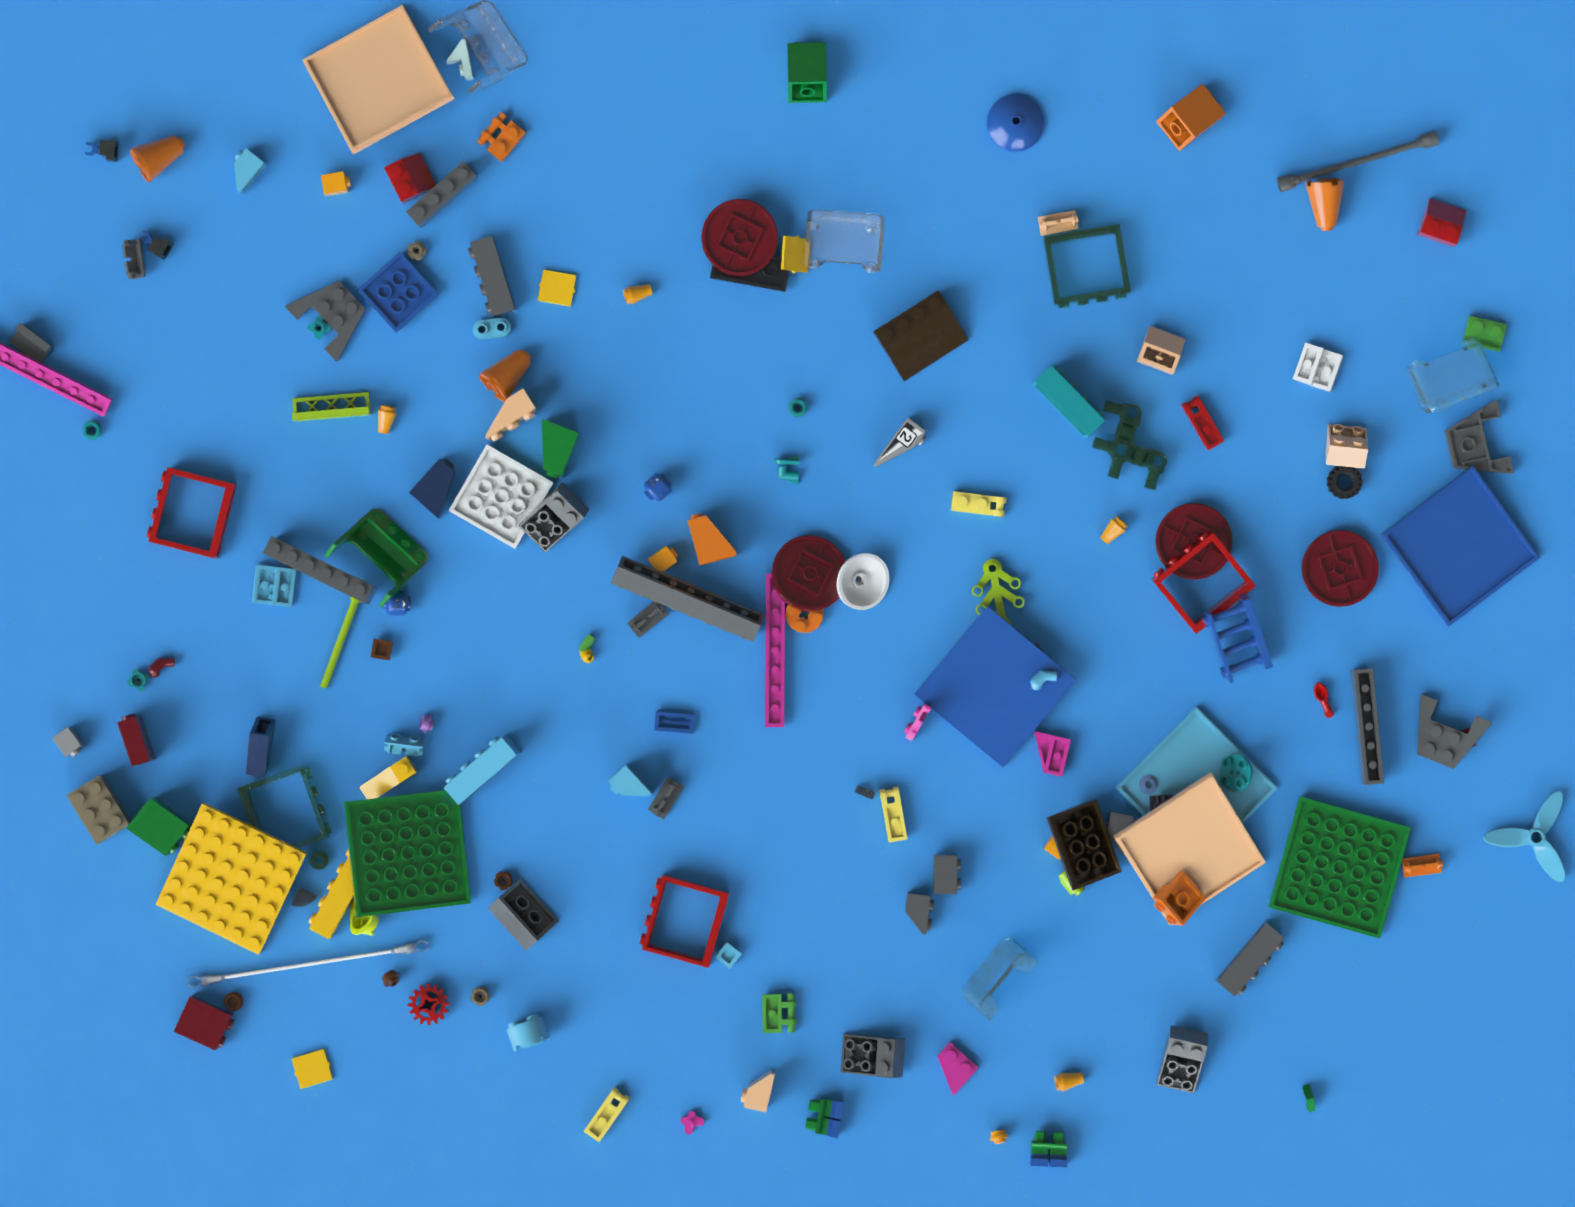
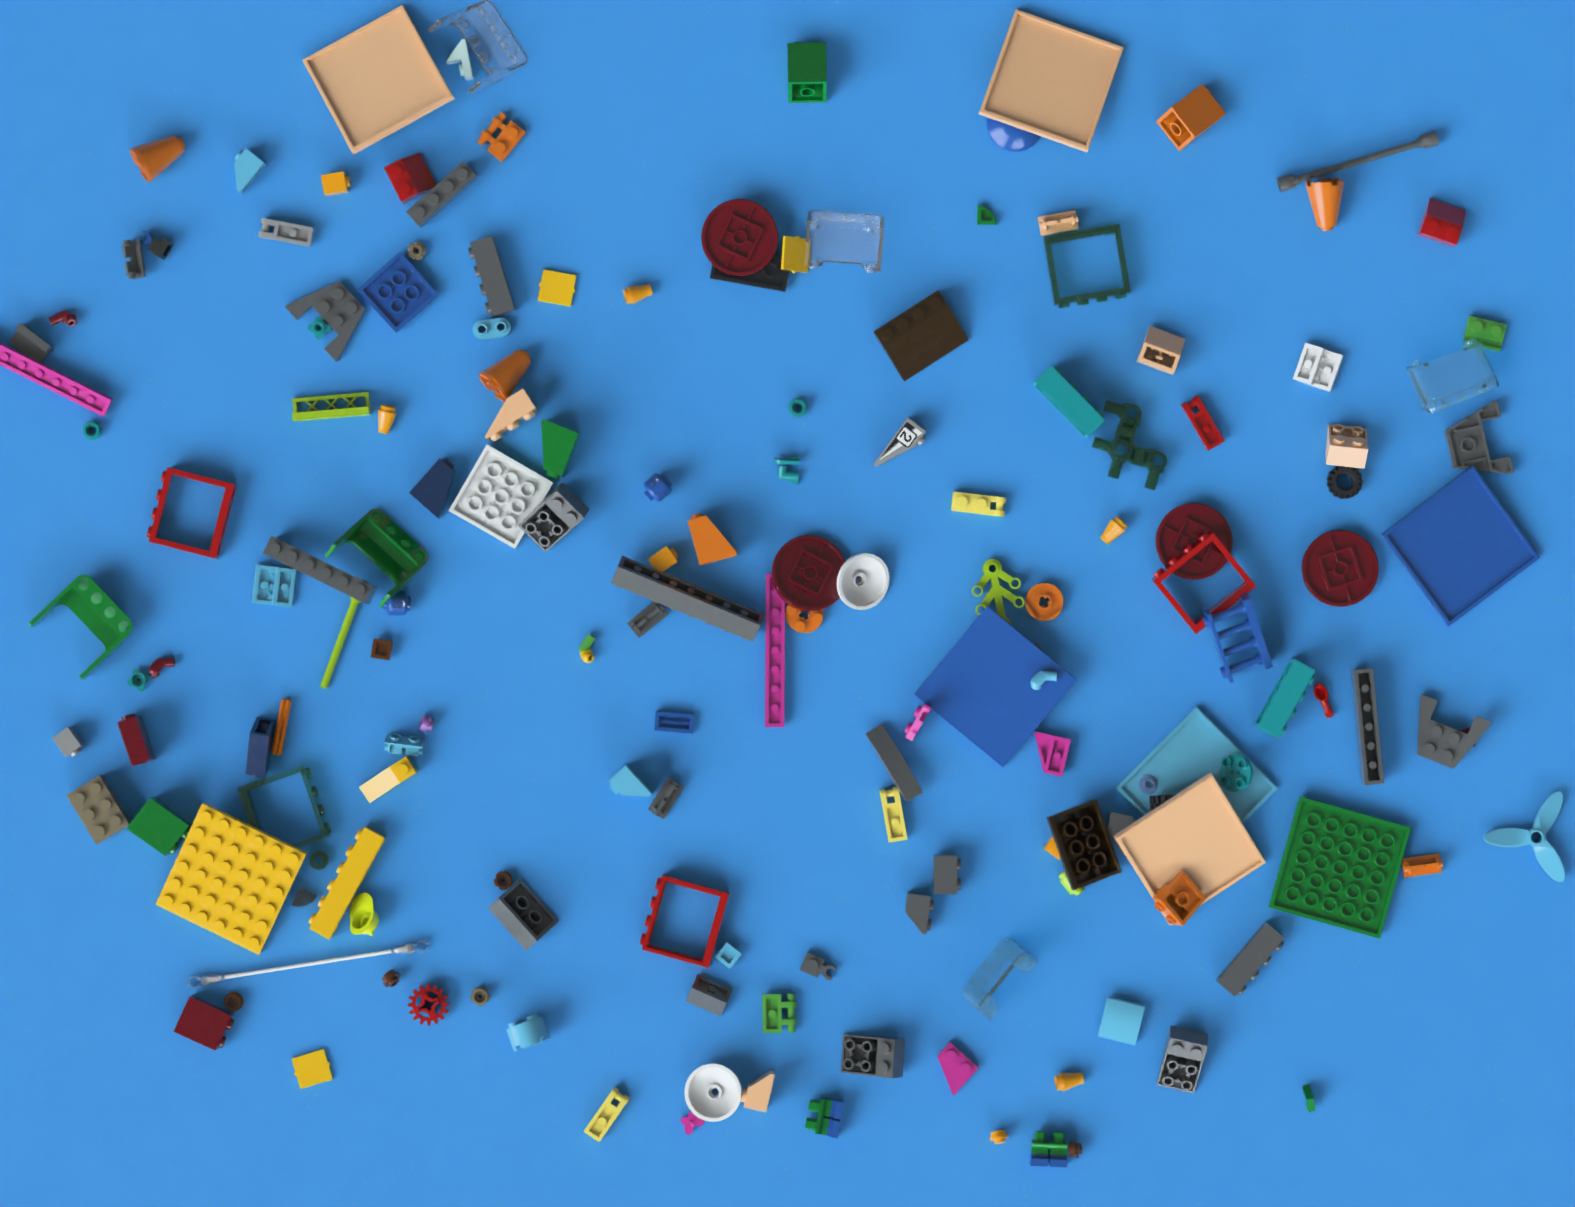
(65, 317): none -> dark red arm
(96, 612): none -> green windscreen
(106, 149): pearl dark grey piece -> none
(281, 727): none -> orange axle
(287, 232): none -> light grey plate
(406, 853): green plate -> none
(482, 769): medium azure wedge -> none
(701, 1098): none -> white dish
(709, 995): none -> dark grey panel
(814, 965): none -> dark grey plate
(864, 792): clear smoke tile -> none
(894, 763): none -> dark grey slope
(985, 216): none -> green tile
(1051, 80): none -> light nougat tile
(1054, 604): none -> orange plate
(1074, 1149): none -> reddish brown plate
(1121, 1020): none -> medium azure slope
(1284, 698): none -> teal brick

